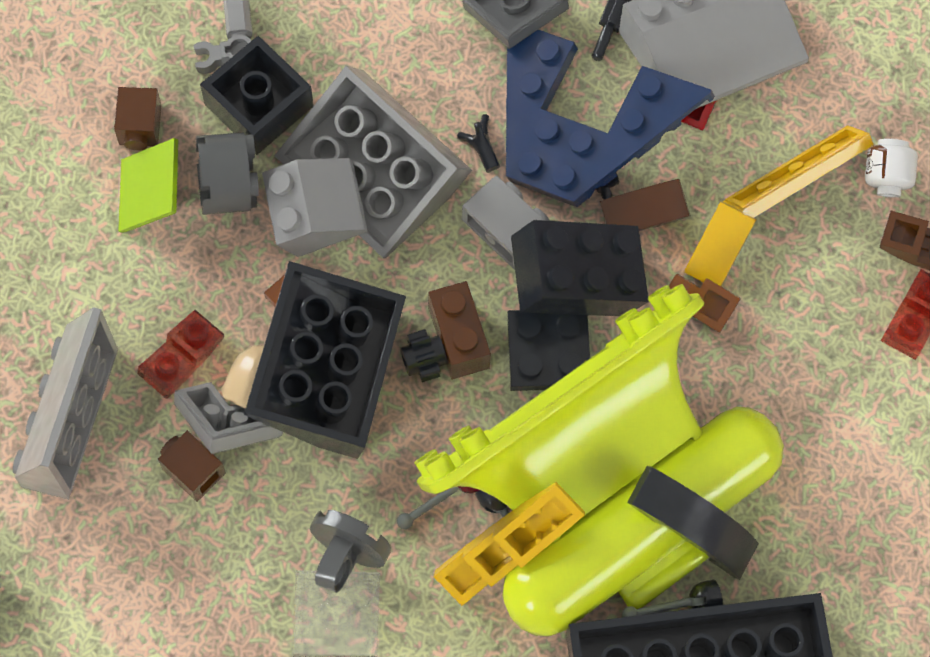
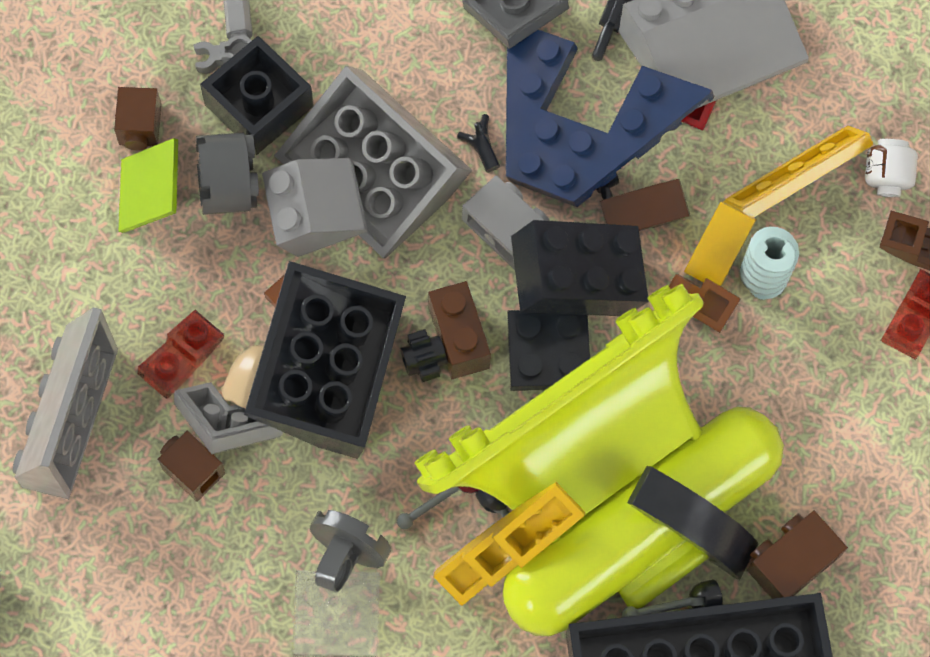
(769, 262): none -> light aqua piece
(796, 557): none -> reddish brown brick

